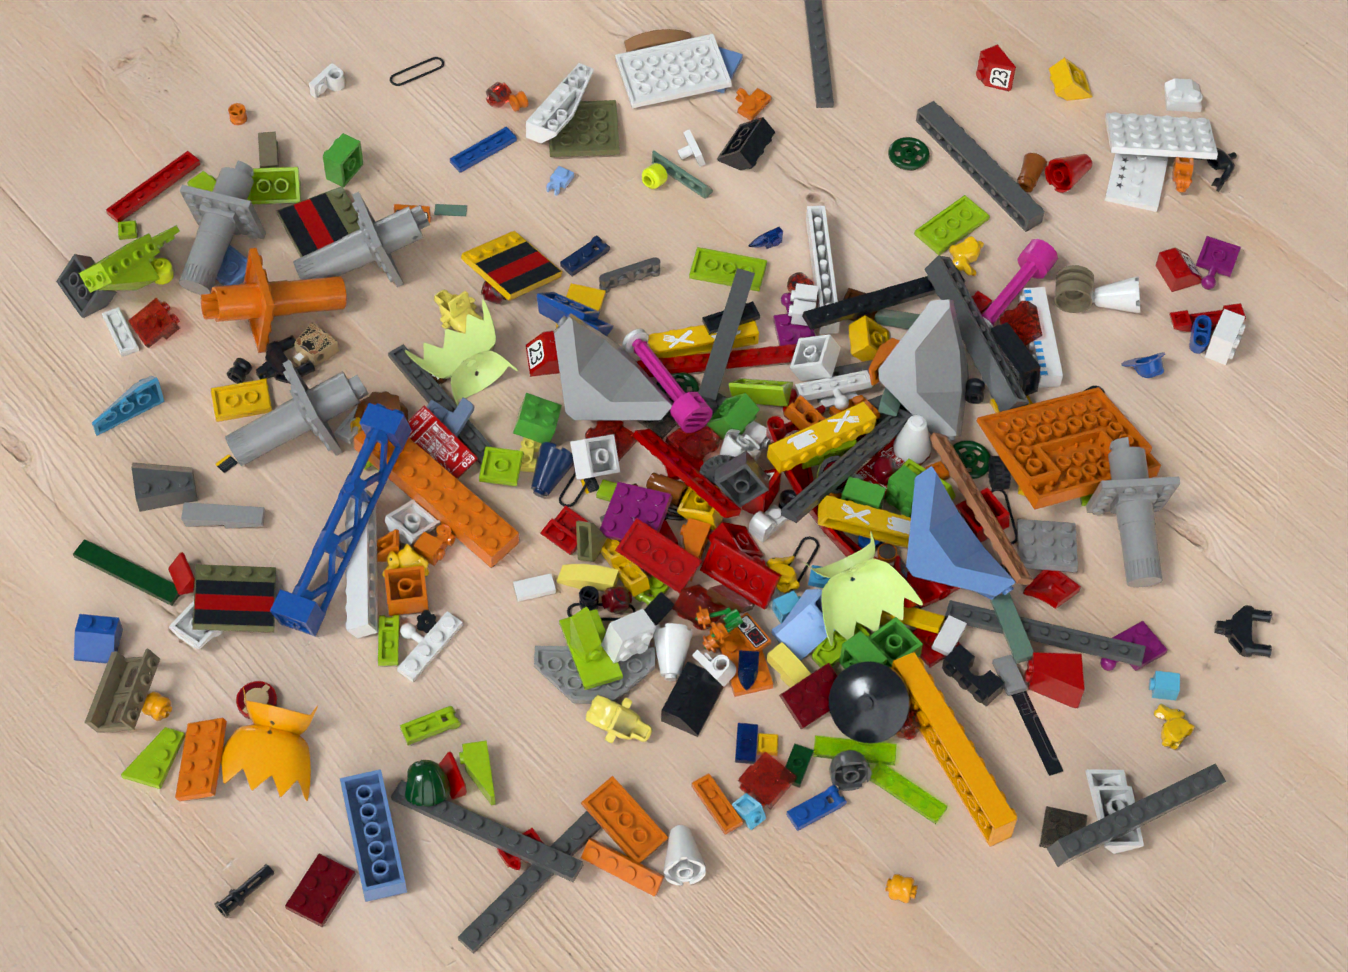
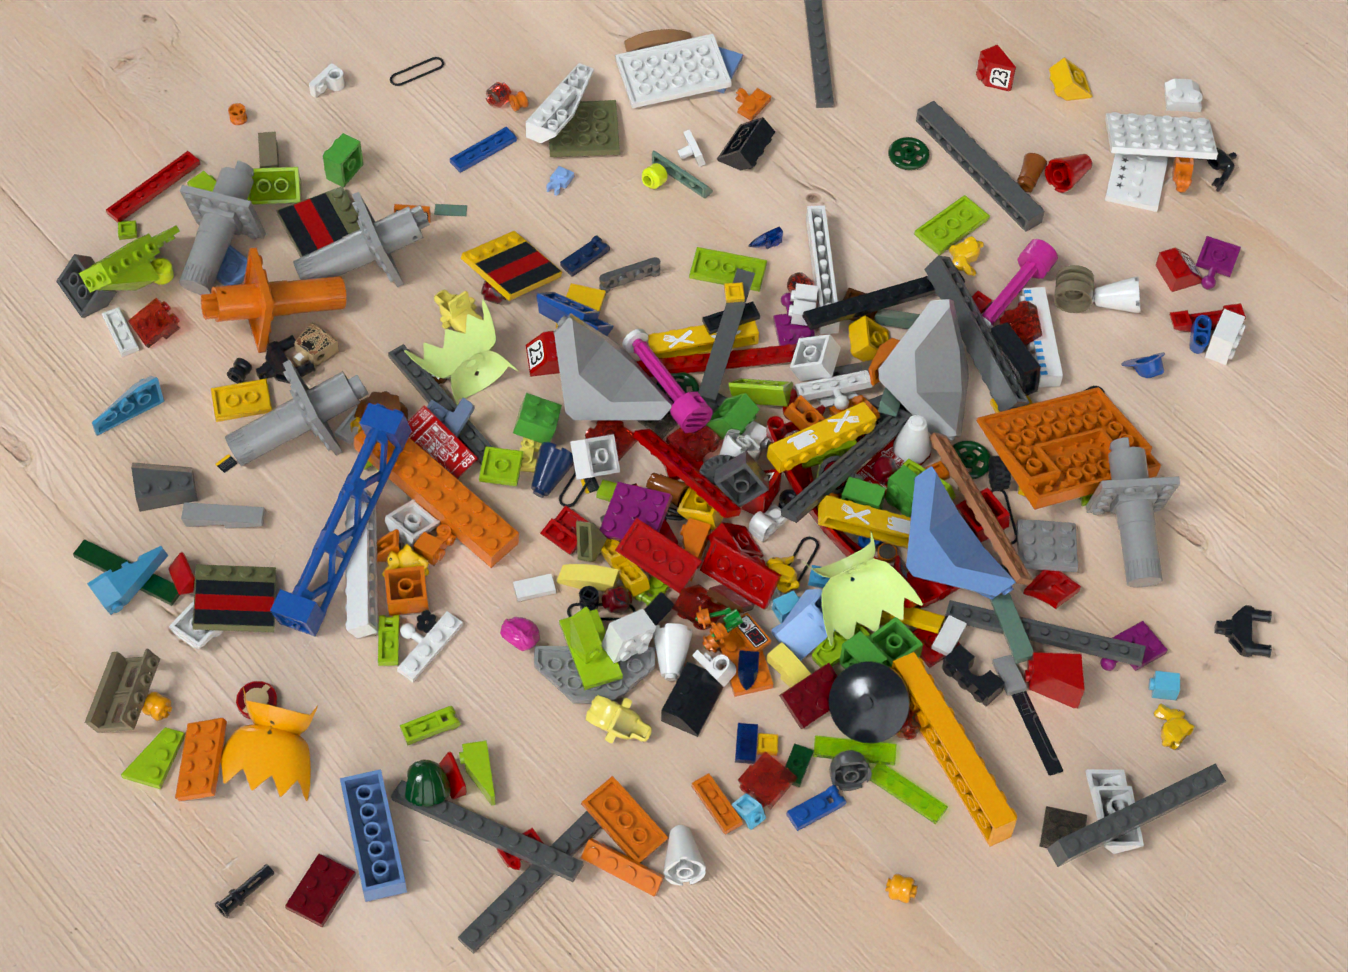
(96, 638): slope -> none
(119, 587): none -> dark azure wedge
(520, 633): none -> dark pink hair
(734, 292): none -> yellow tile
(974, 391): black wheel -> none

